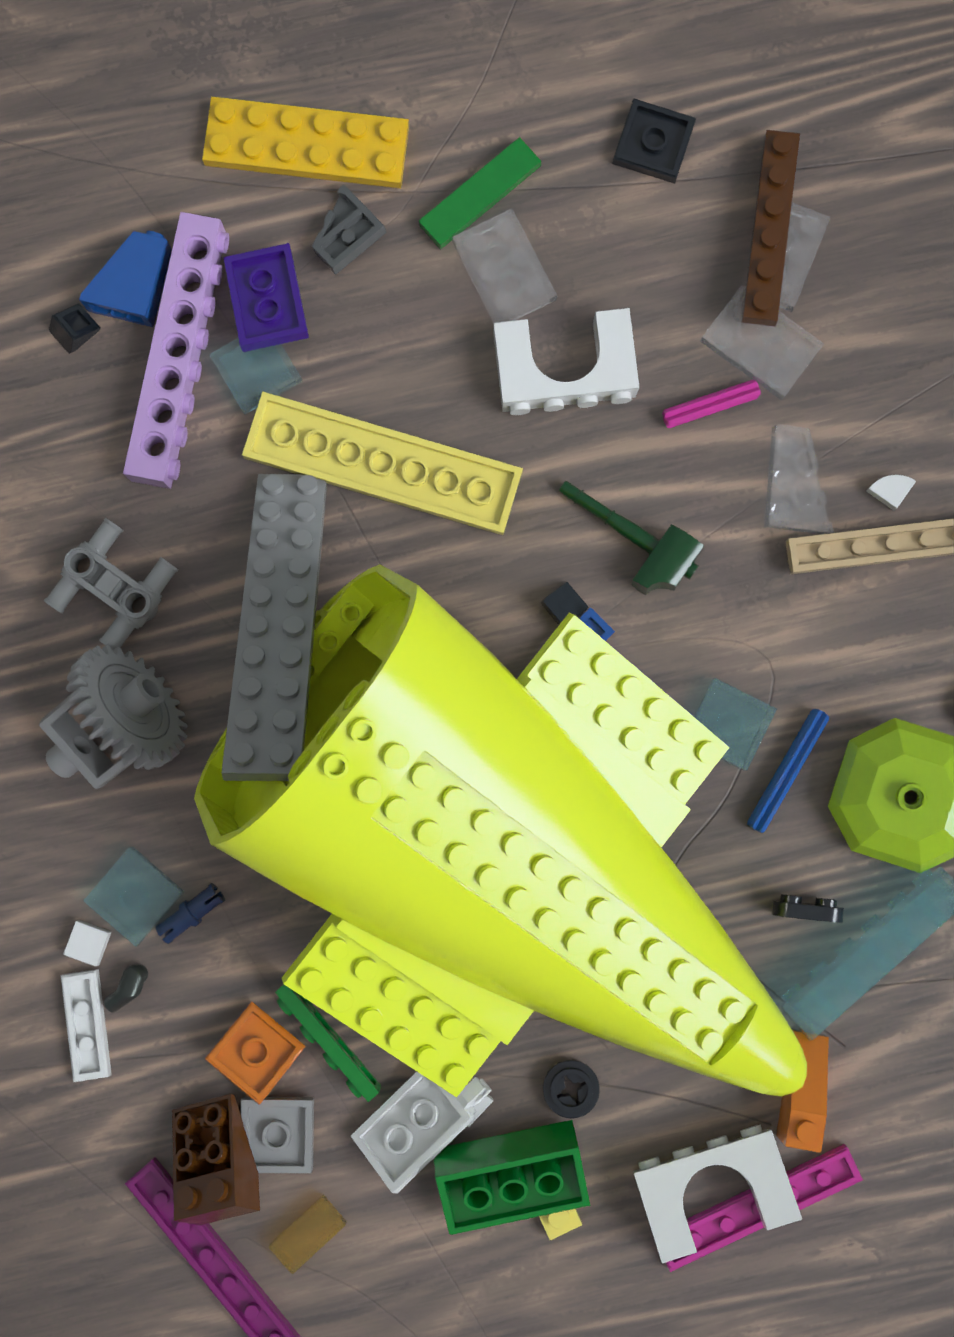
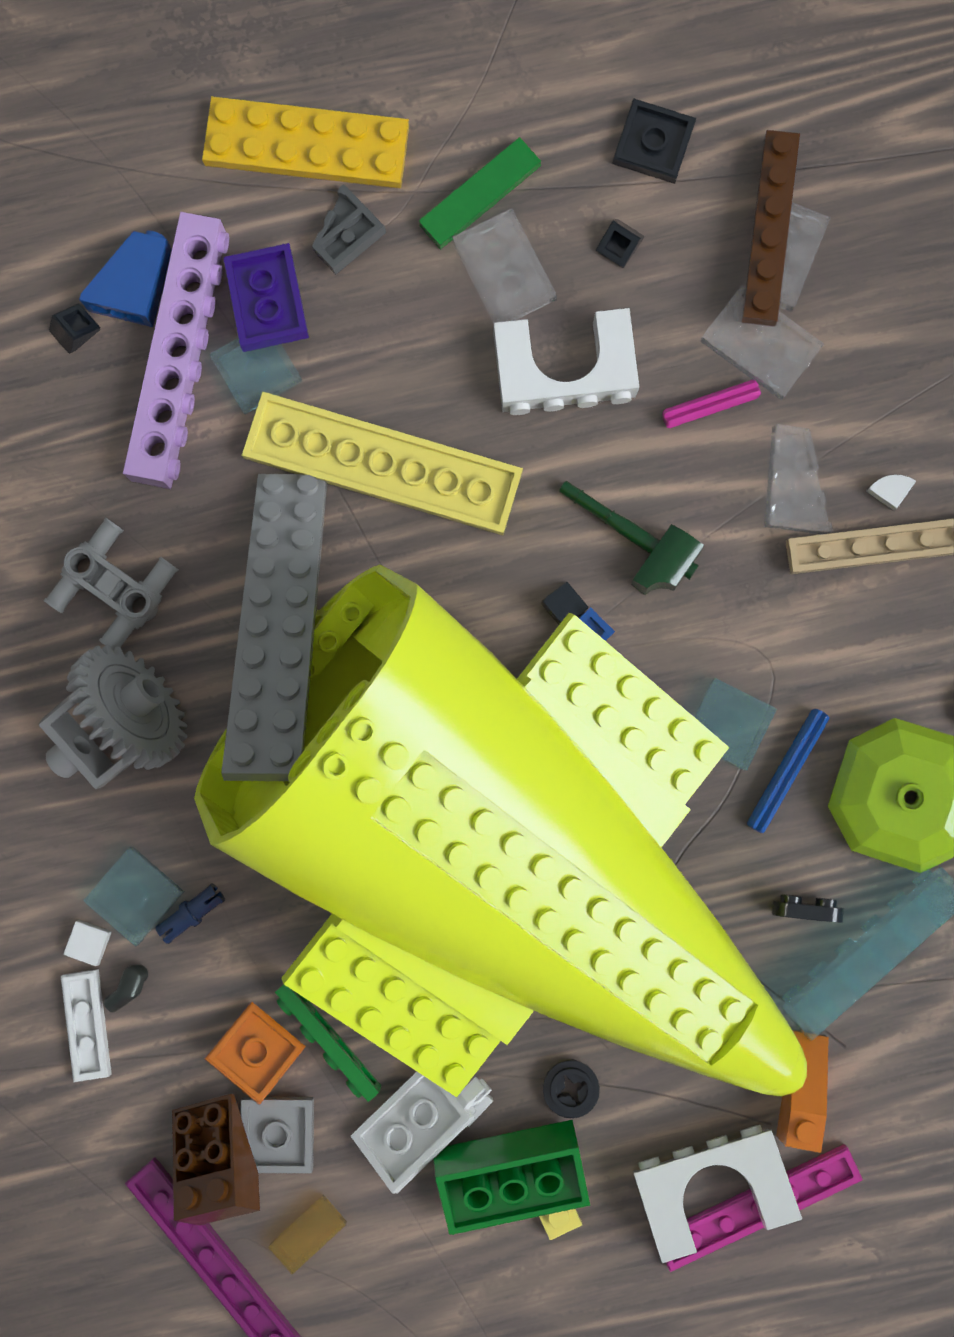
(619, 242): none -> black slope

